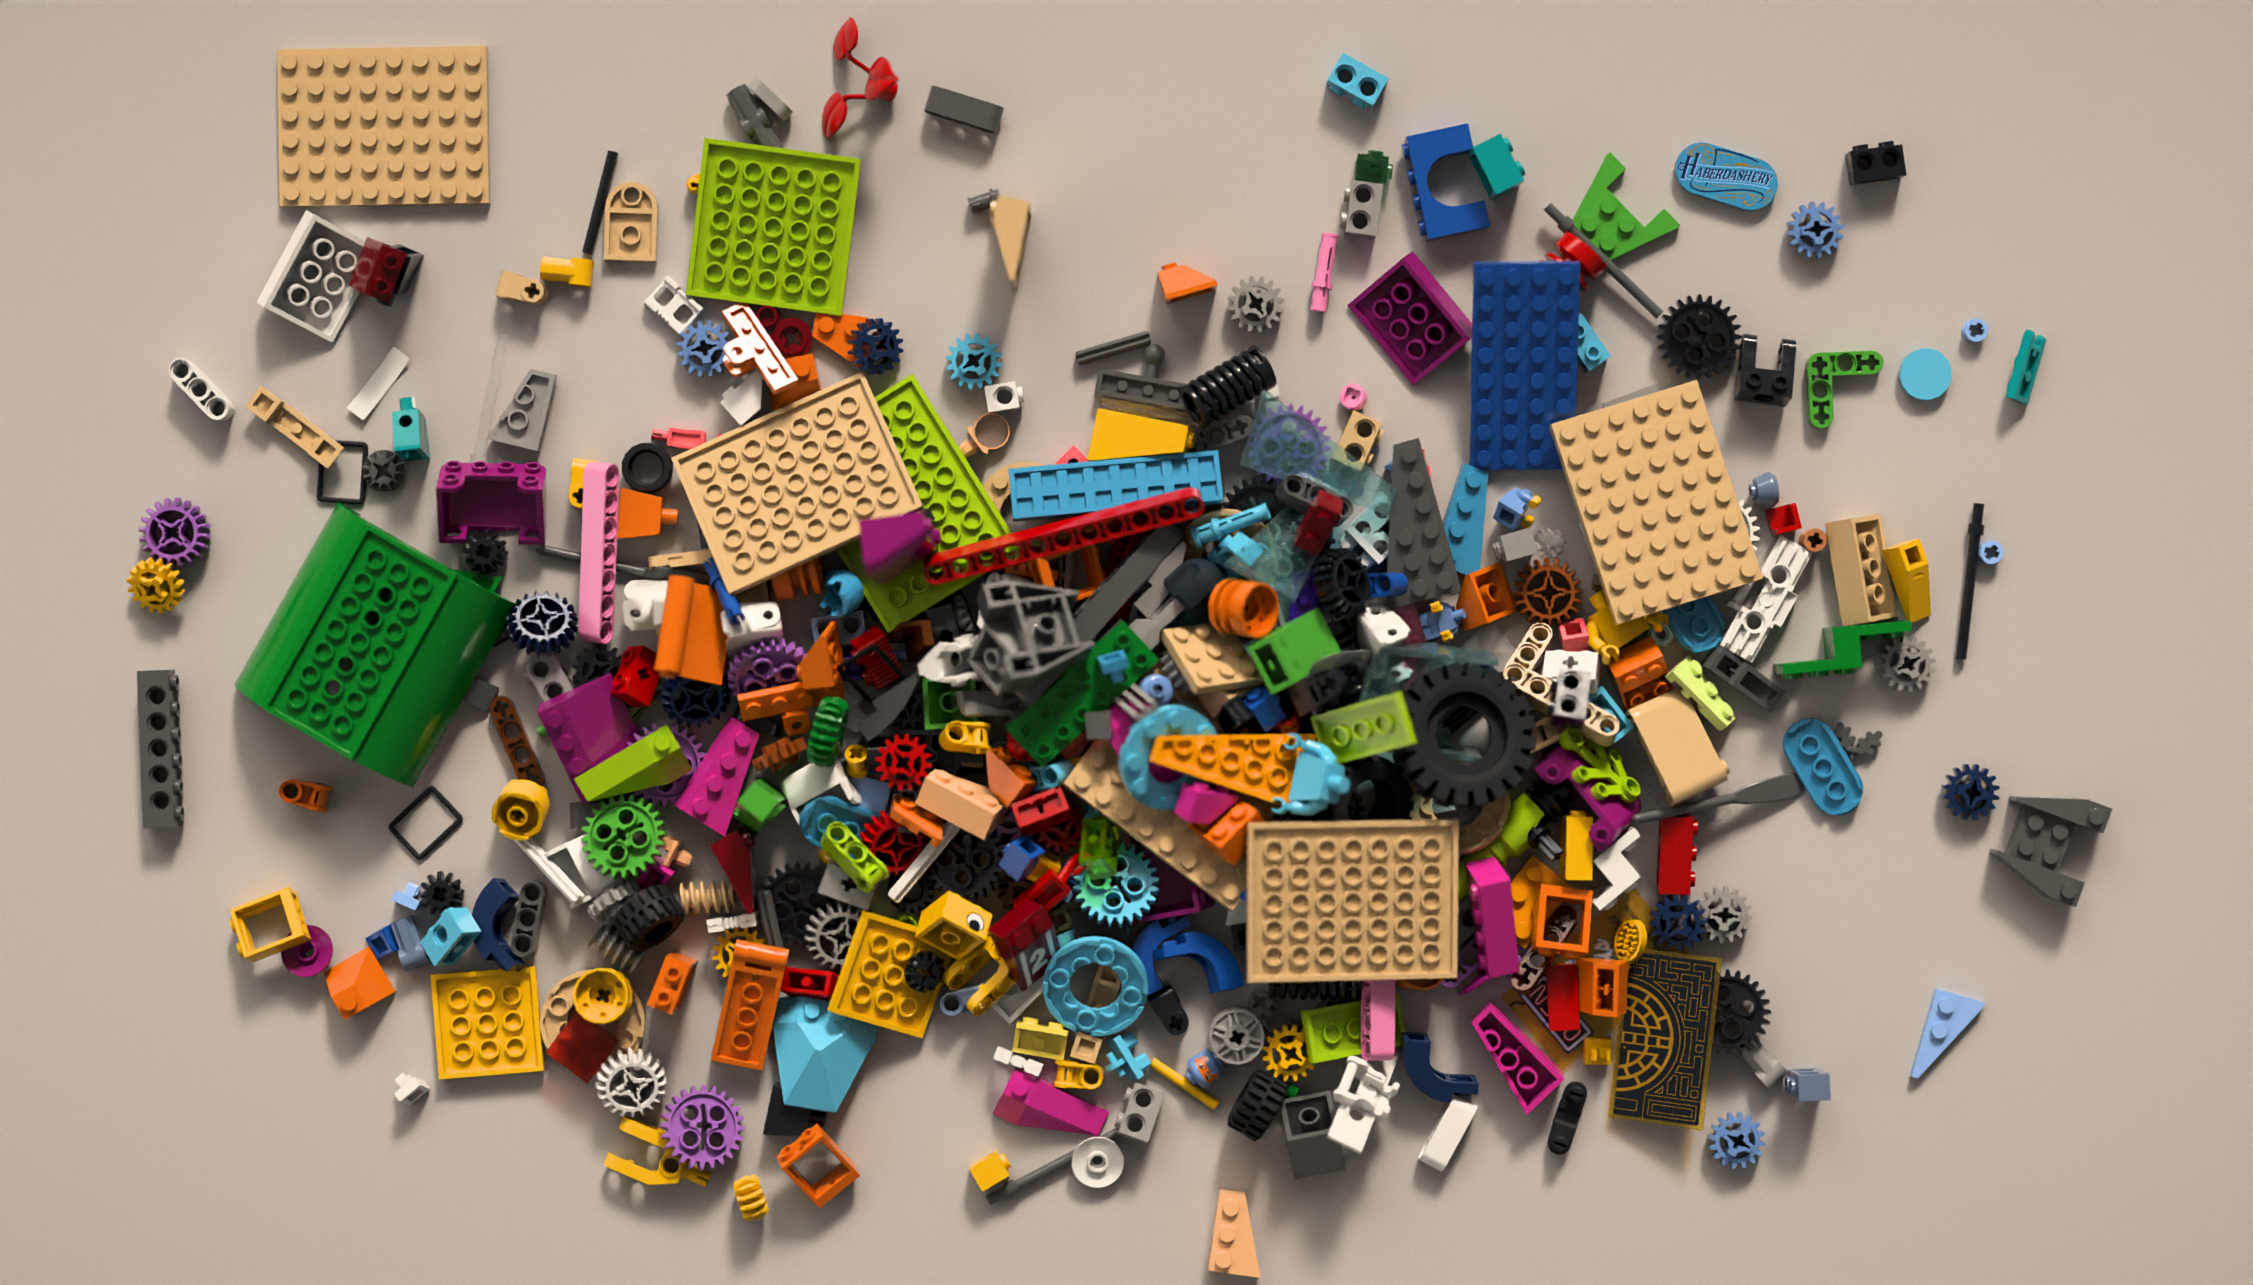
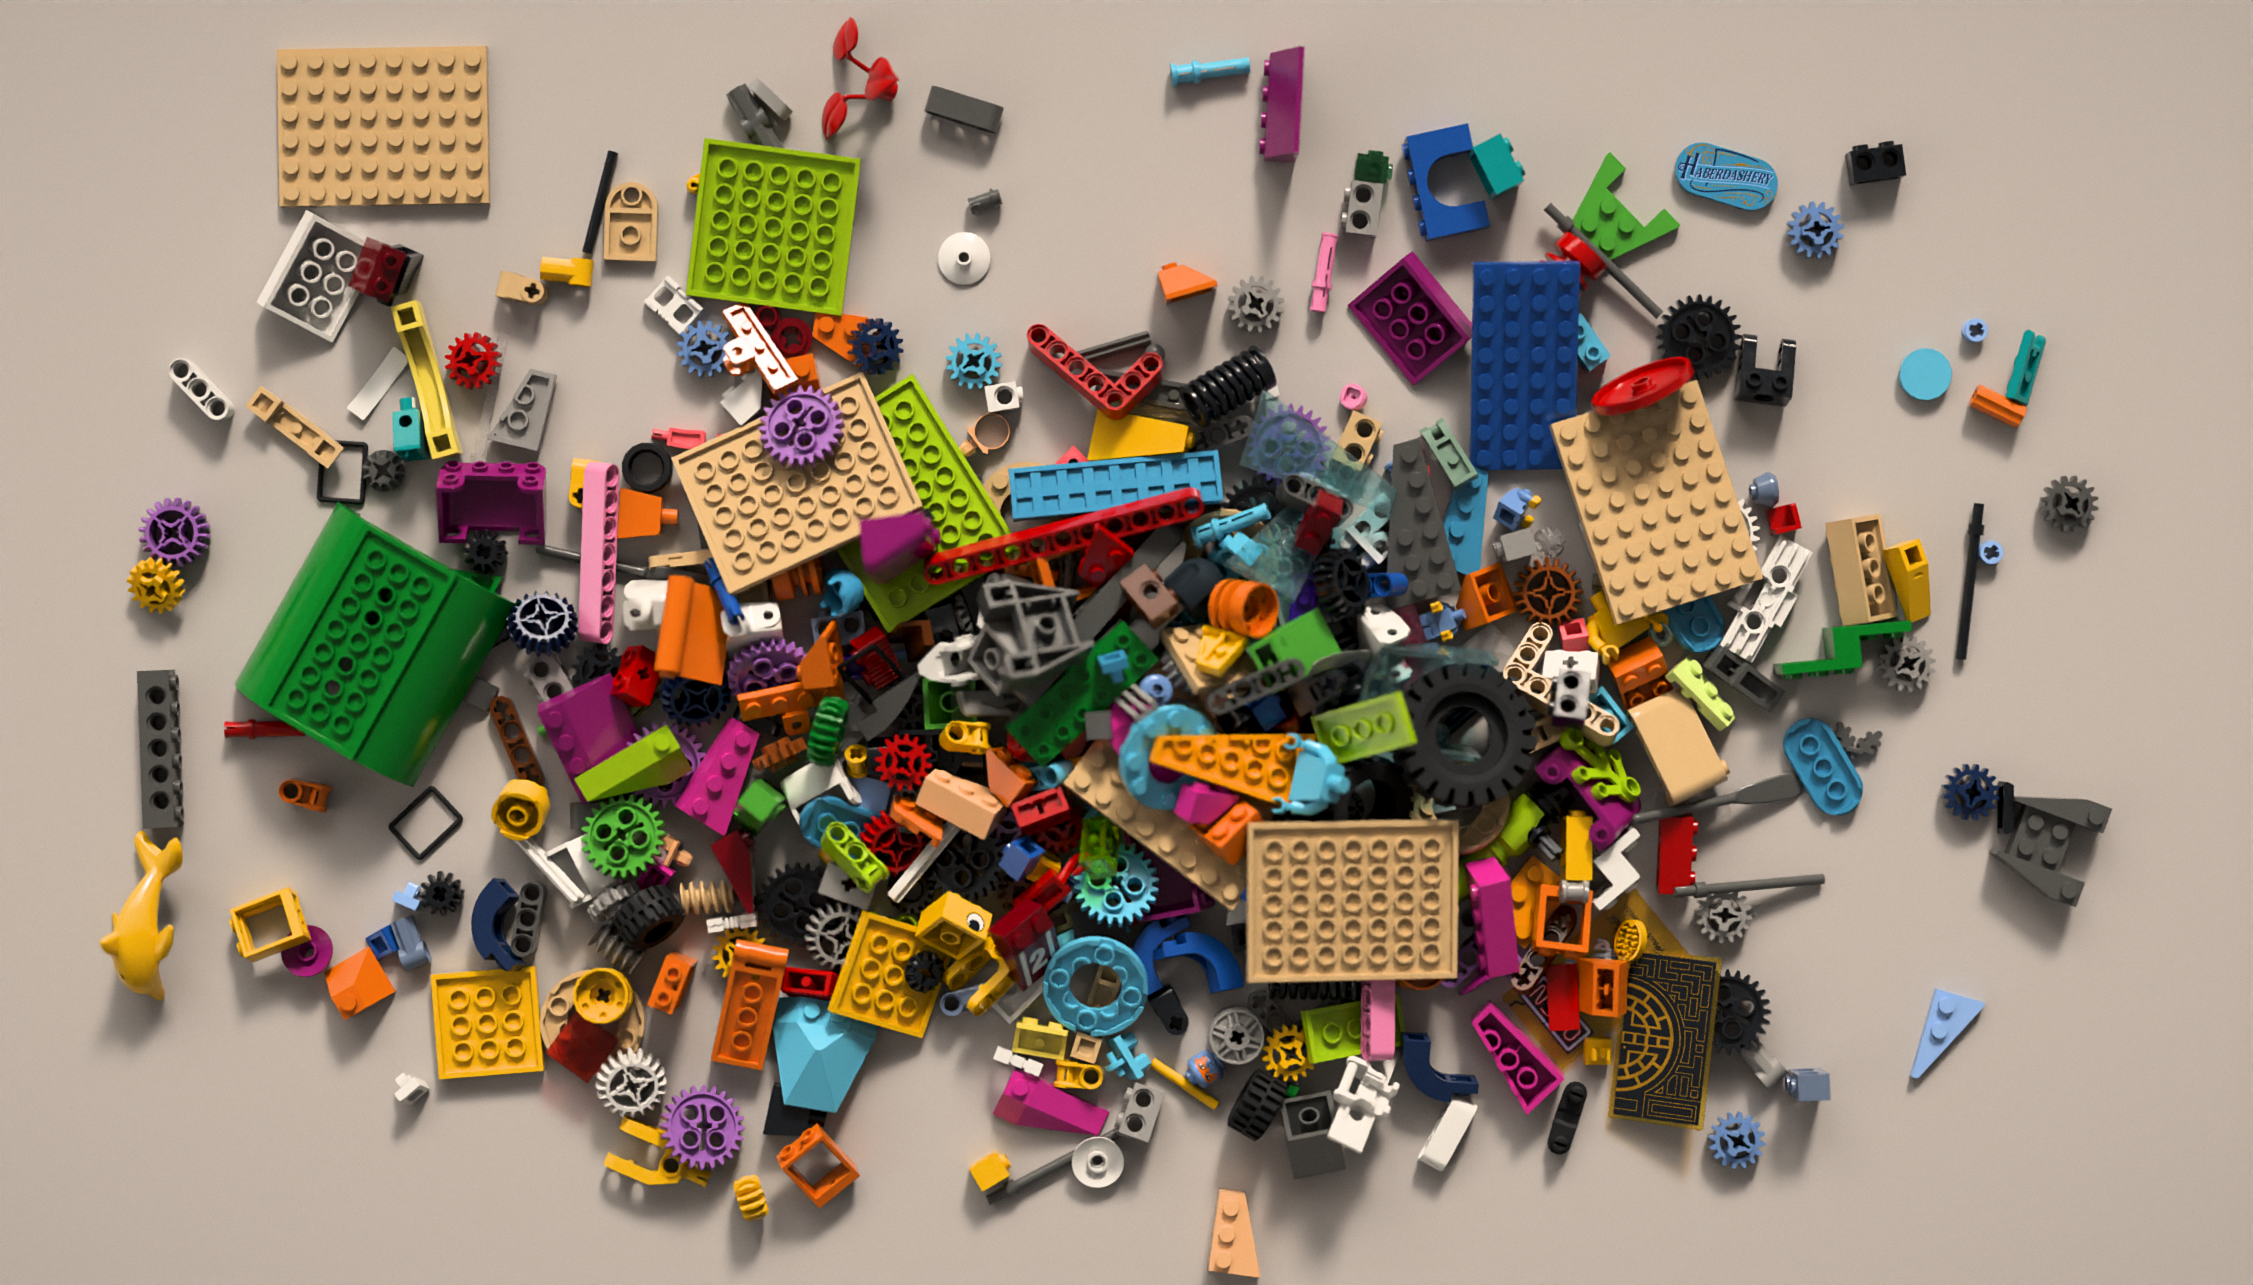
(135, 938): none -> yellow animal
(260, 729): none -> red pin
(434, 403): none -> light yellow arch
(450, 936): medium azure brick -> none
(482, 368): none -> red gear
(769, 918): dark grey axle -> none
(781, 418): none -> medium lavender gear
(964, 272): none -> white dish
(1012, 222): tan slope -> none
(1091, 376): none -> red beam
(1103, 556): none -> red wing
(1155, 610): none -> reddish brown brick
(1219, 650): none -> yellow wing
(1241, 67): none -> medium azure pin
(1254, 682): none -> dark grey beam
(1283, 105): none -> magenta slope
(1360, 75): medium azure brick -> none
(1449, 454): none -> sand green plate
(1573, 891): none -> light grey bush
(1642, 386): none -> red dish
(1686, 928): dark blue gear -> none
(1701, 889): none -> dark grey bar
(1819, 535): nougat bush -> none
(1830, 370): bright green beam -> none
(1997, 406): none -> orange axle
(2005, 807): none -> black tile
(2062, 495): none -> dark grey gear

